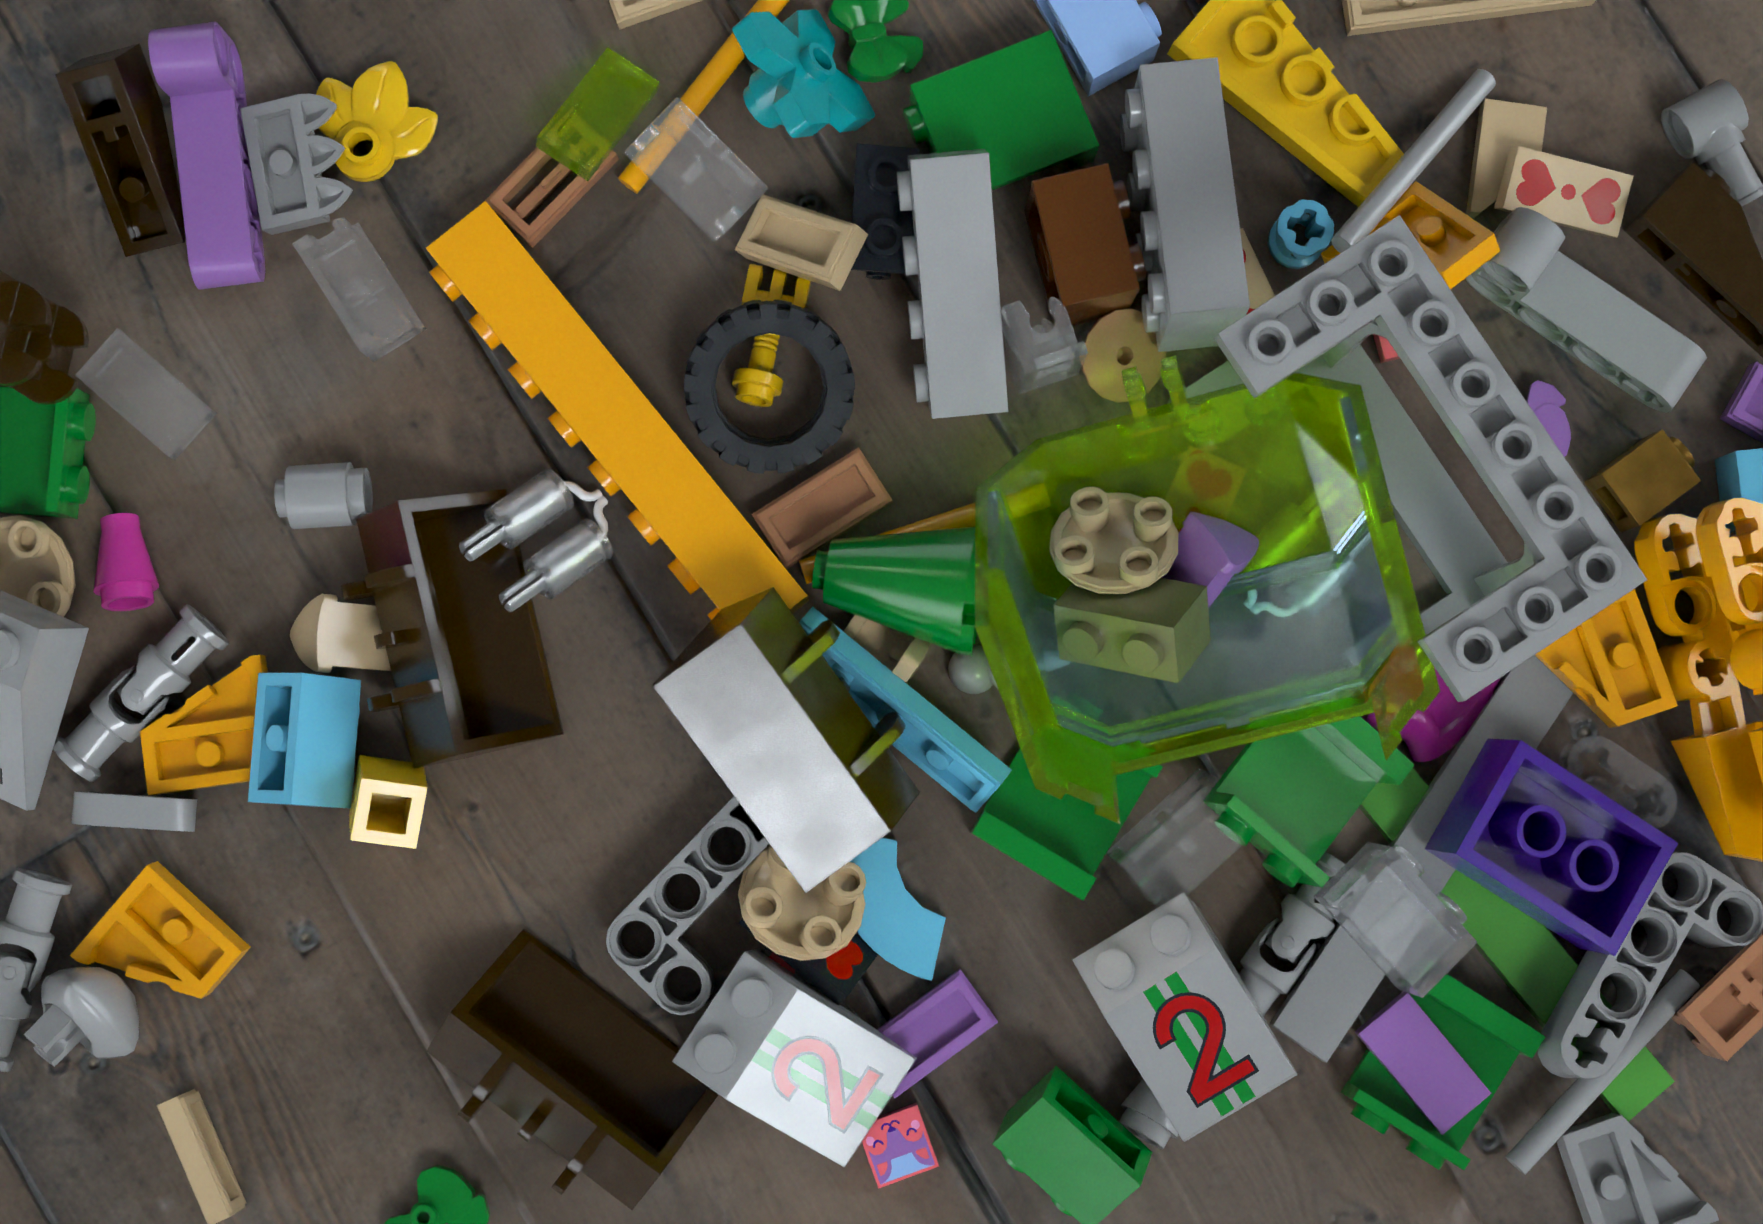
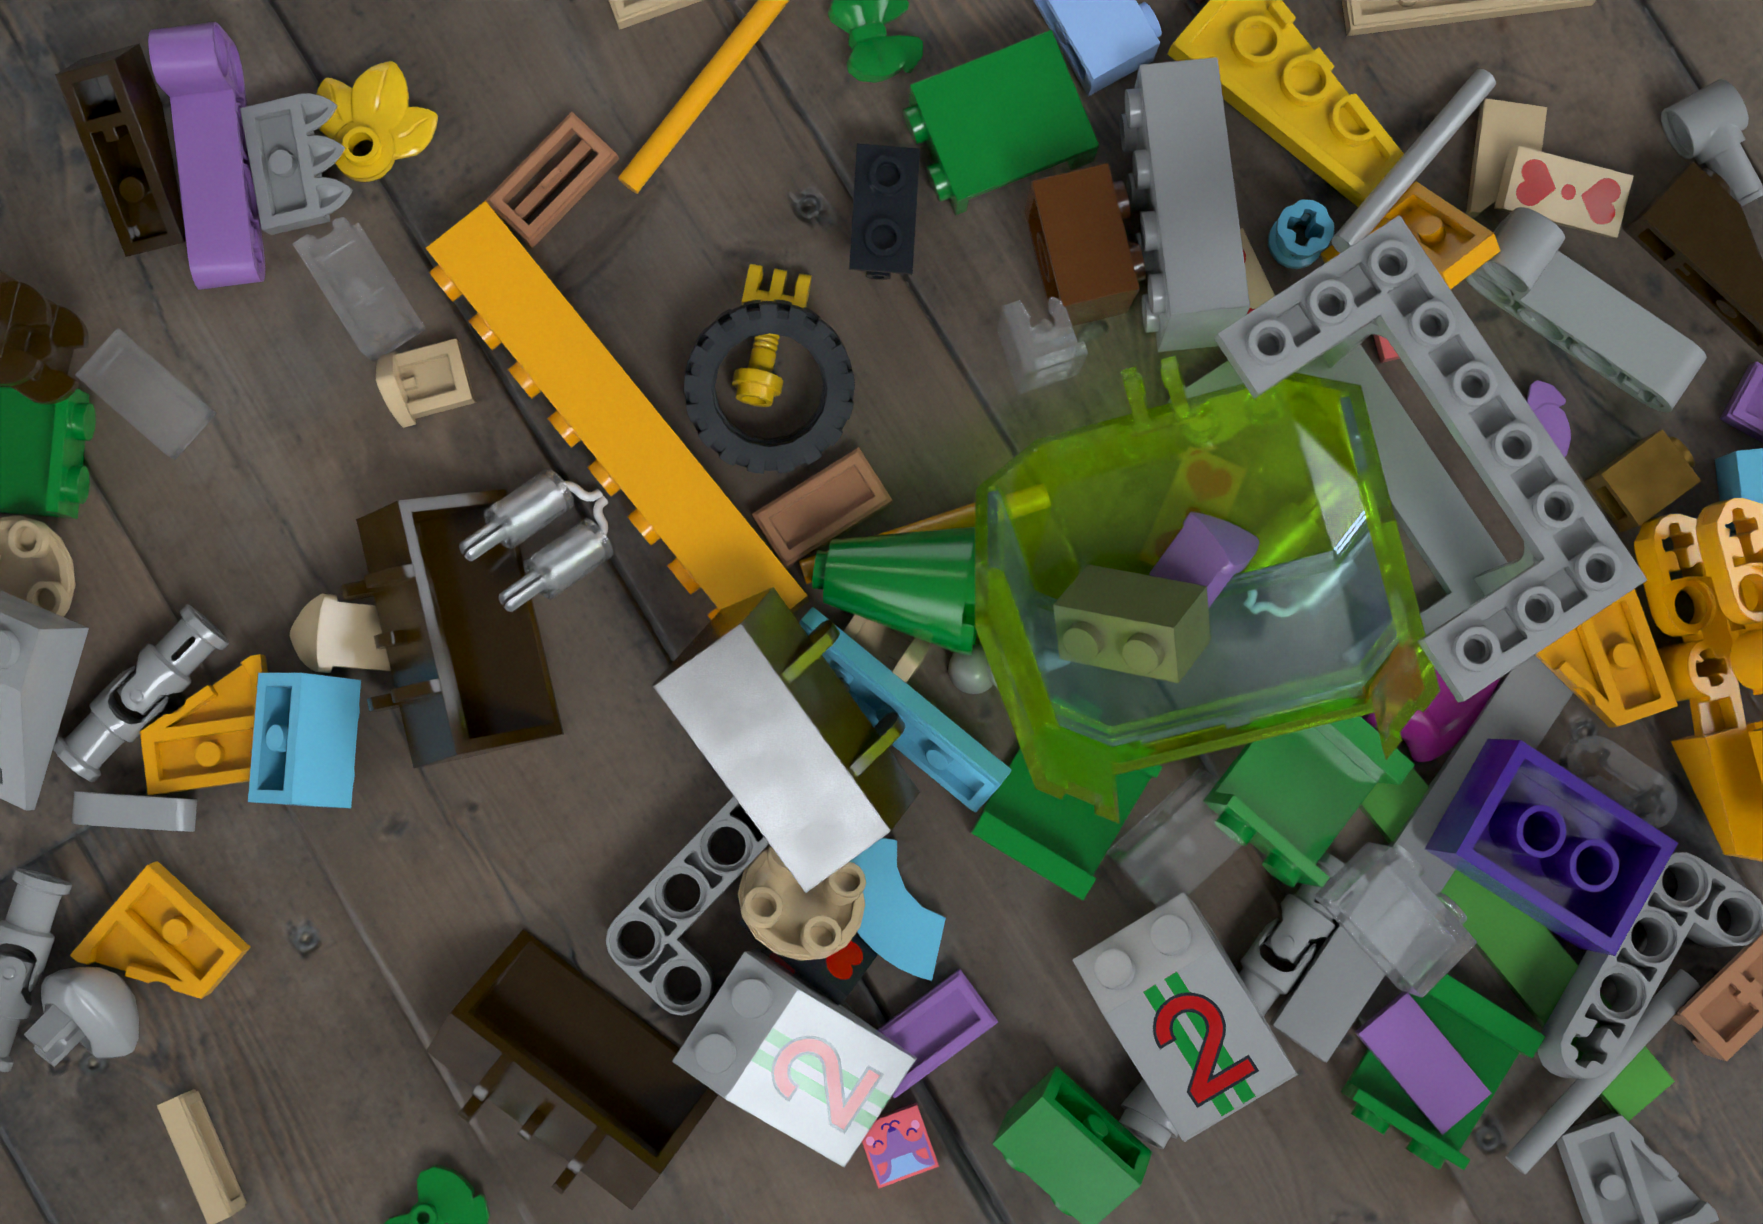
(124, 567): dark pink cone -> none
(324, 495): light grey brick -> none
(387, 802): yellow brick -> none
(424, 381): none -> tan tile
(597, 114): clear neon green tile -> none
(695, 169): clear hinge -> none
(798, 75): teal plant -> none
(801, 242): tan tile -> none
(956, 283): light grey brick -> none
(1114, 541): tan dish -> none
(1119, 344): medium nougat piece -> none

